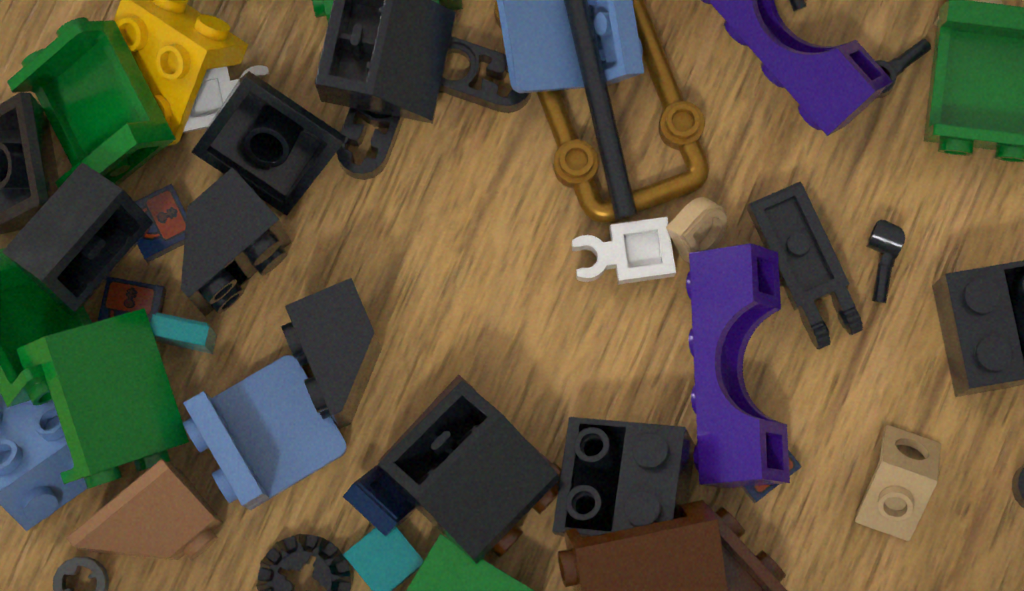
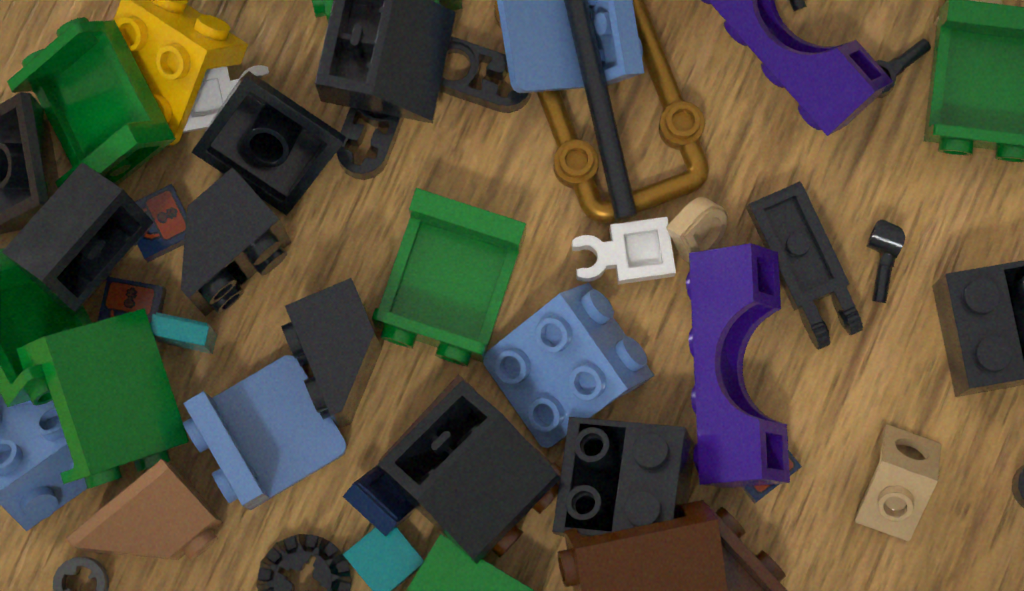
(449, 278): none -> green panel
(566, 363): none -> medium blue bracket

